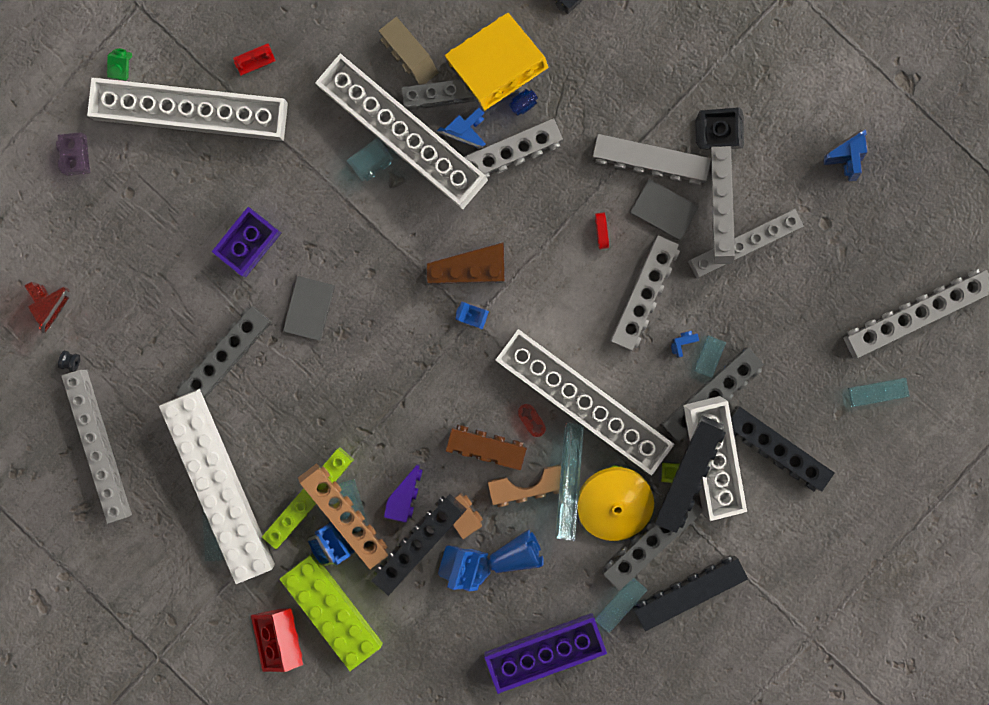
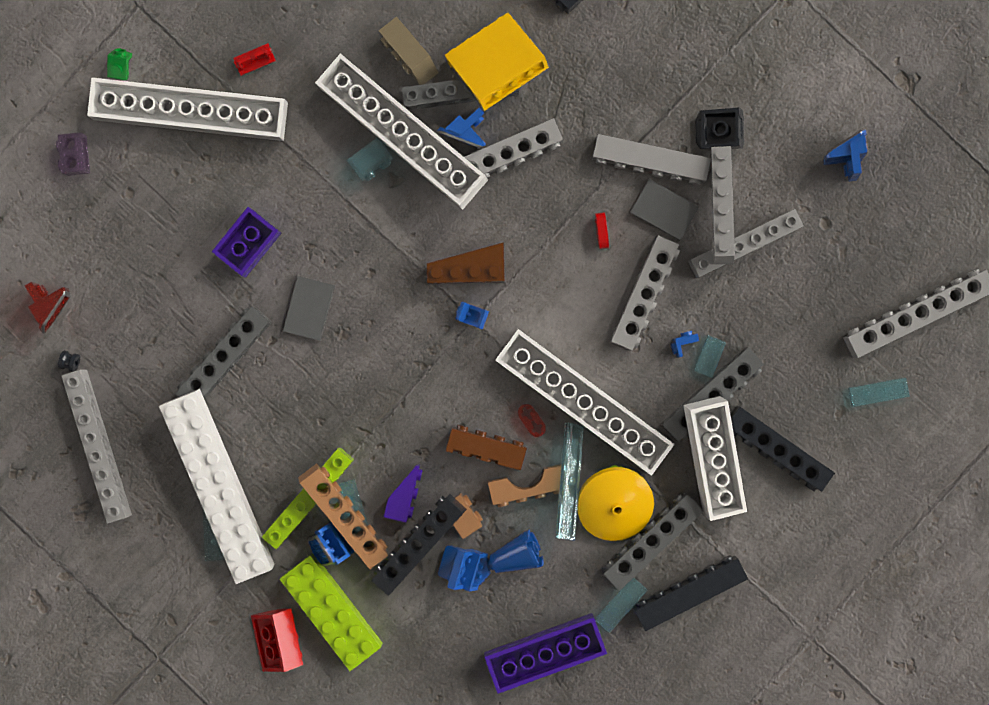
(523, 102): clear blue brick -> none
(669, 471): lime slope -> none
(689, 474): black brick -> none

